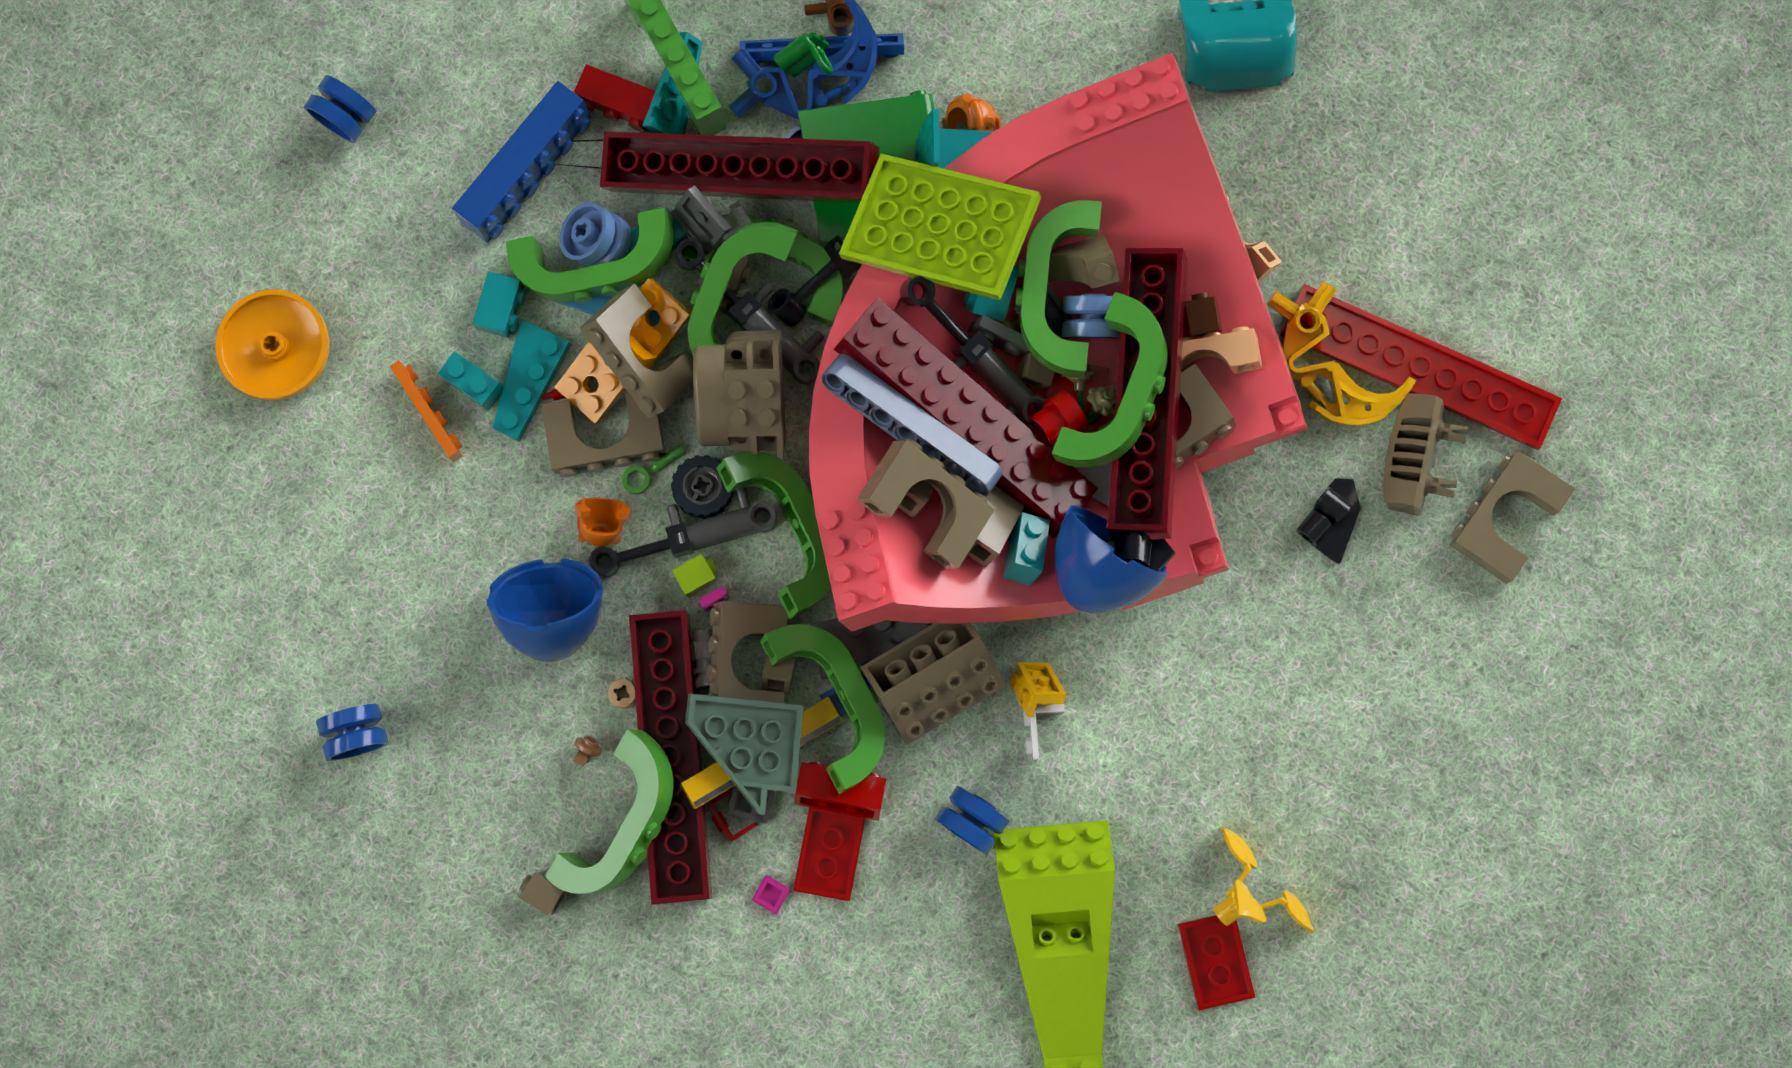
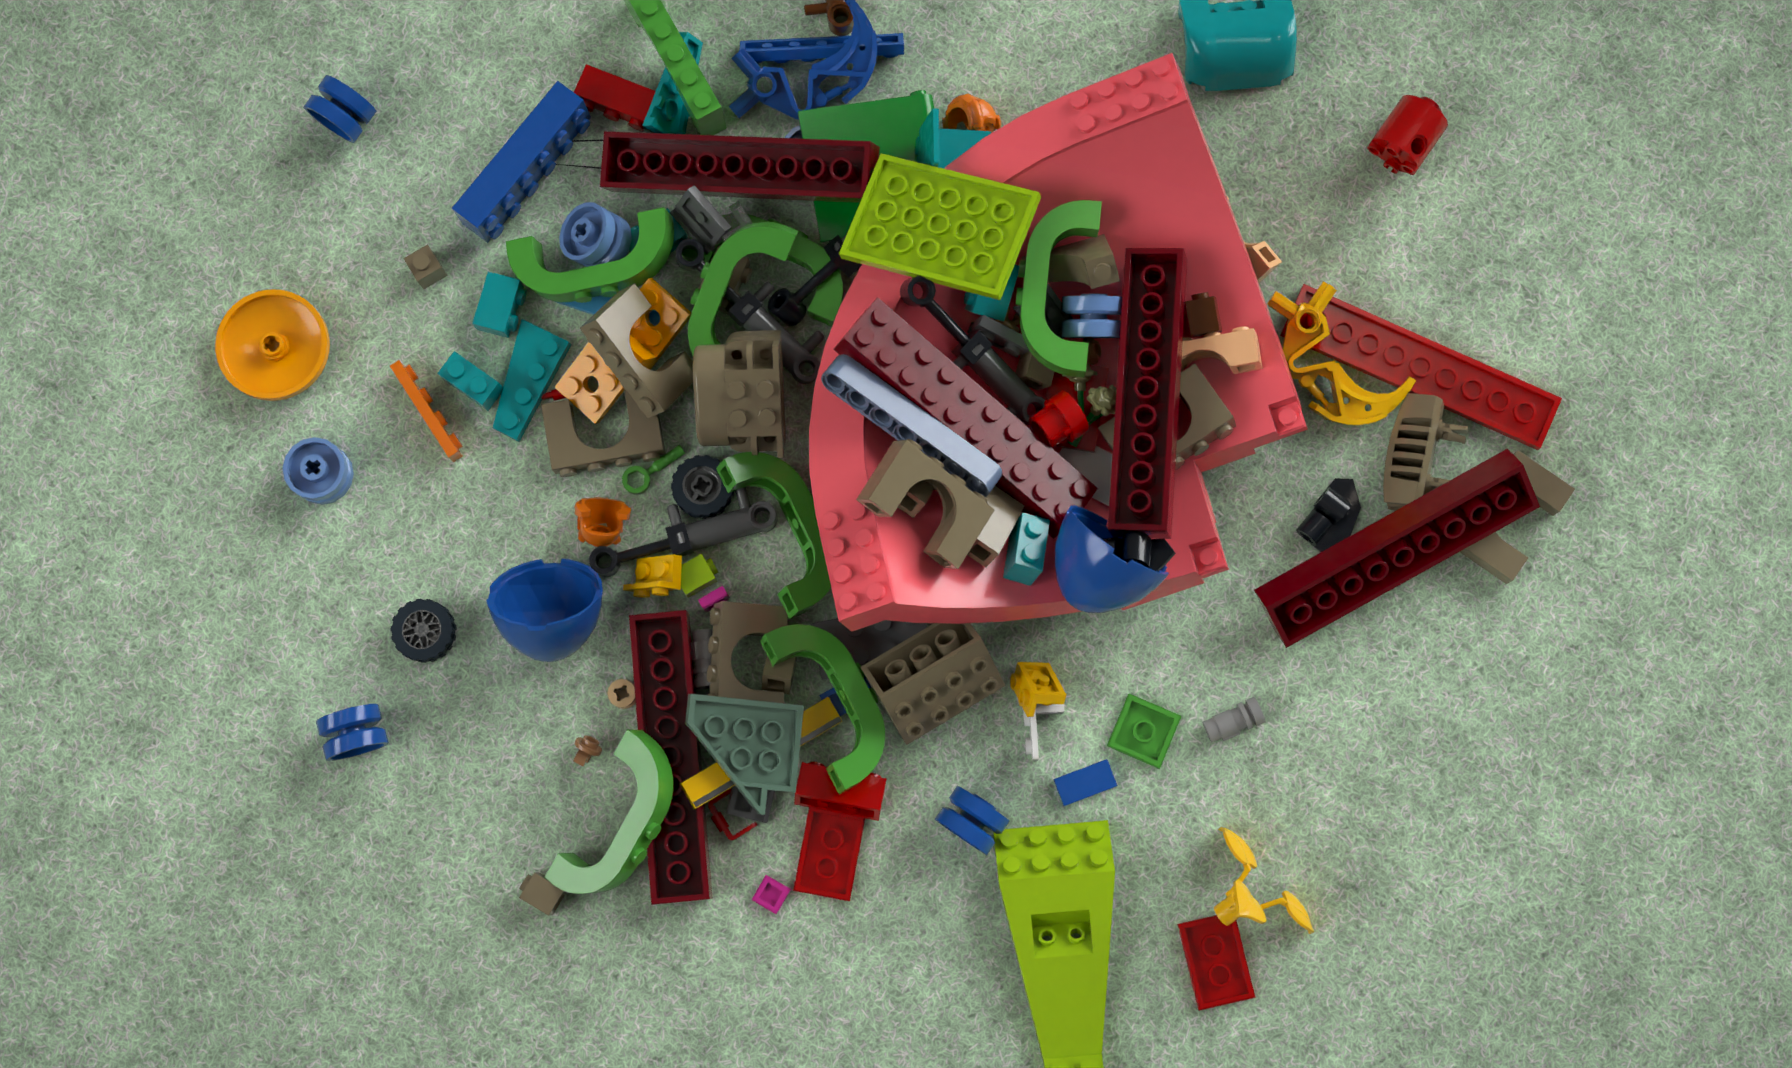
(302, 466): none -> medium blue wheel
(423, 630): none -> black wheel
(425, 266): none -> dark tan brick
(656, 576): none -> yellow bracket
(803, 53): green piece -> none
(1085, 782): none -> blue tile
(1094, 350): none -> medium nougat plate
(1137, 405): bright green arch -> none
(1144, 731): none -> bright green tile
(1230, 722): none -> light grey axle
(1398, 547): none -> dark red brick
(1409, 134): none -> red cylinder

